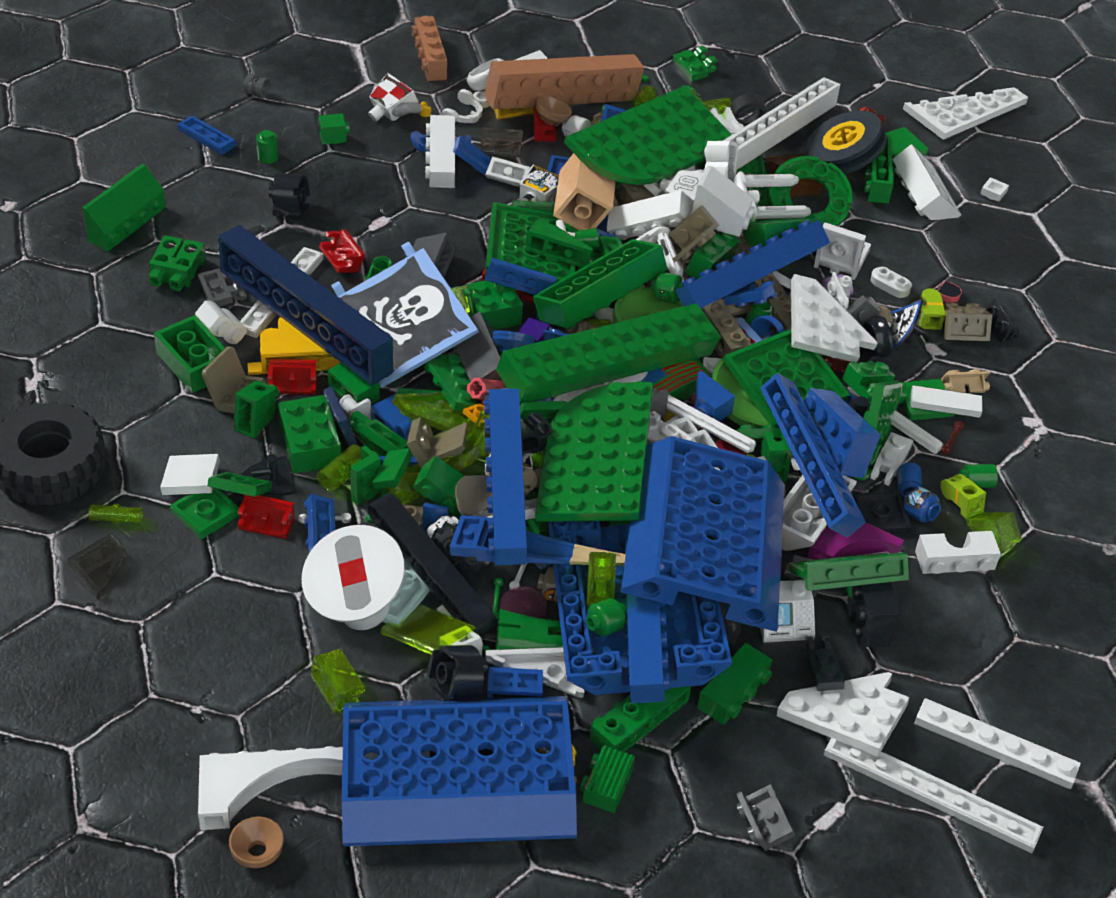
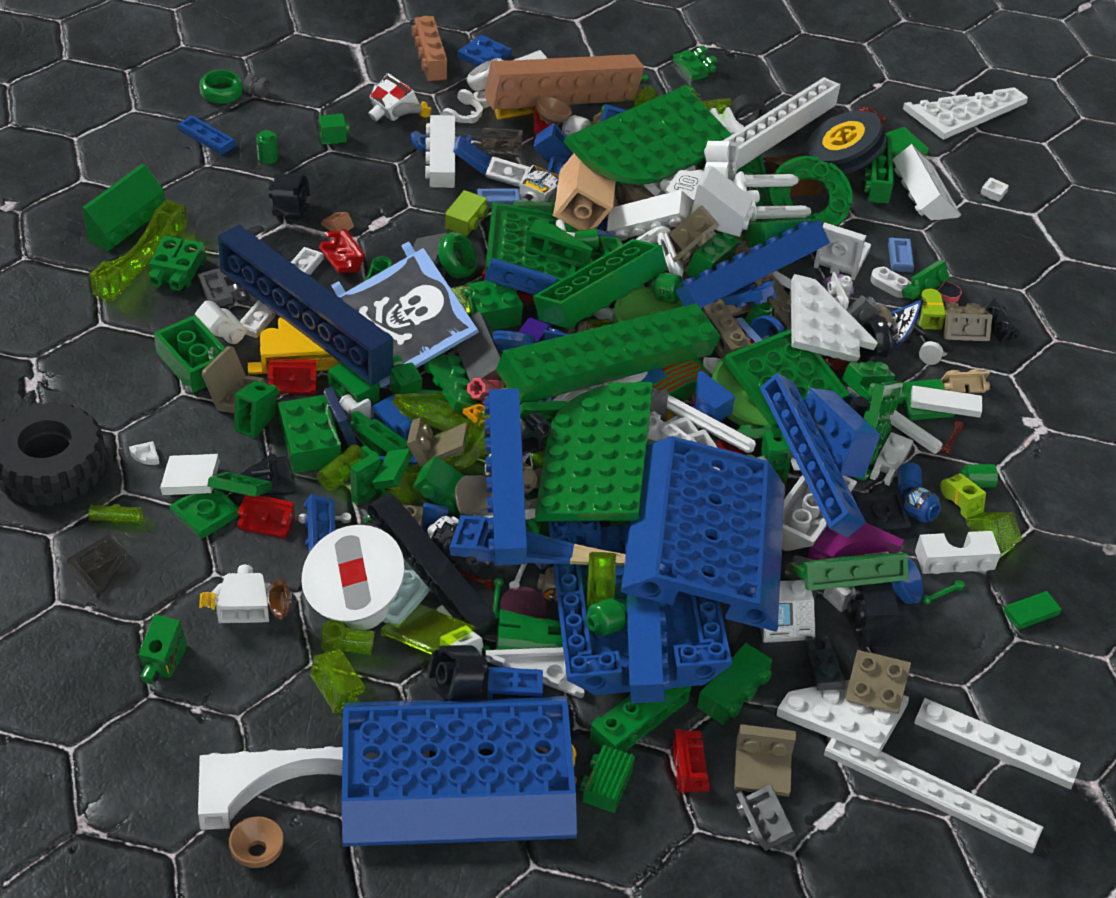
(114, 276): none -> clear neon green arch
(145, 453): none -> white tile
(161, 648): none -> green torso
(221, 77): none -> green wheel
(246, 597): none -> white torso
(336, 636): none -> clear neon green piece
(338, 221): none -> nougat slope
(404, 377): none -> green brick
(449, 260): none -> green wheel
(466, 213): none -> lime brick
(482, 50): none -> blue plate
(489, 583): none -> clear red hinge
(502, 196): none -> medium blue tile
(551, 142): none -> blue slope
(690, 761): none -> red hinge
(763, 759): none -> dark tan bracket
(838, 597): none -> white plate
(878, 681): none -> dark tan bracket
(901, 255): none -> medium blue tile
(909, 590): none -> blue piece
(929, 278): none -> green hinge
(931, 353): none -> white tile
(958, 585): none -> green hinge
(1032, 610): none -> green tile

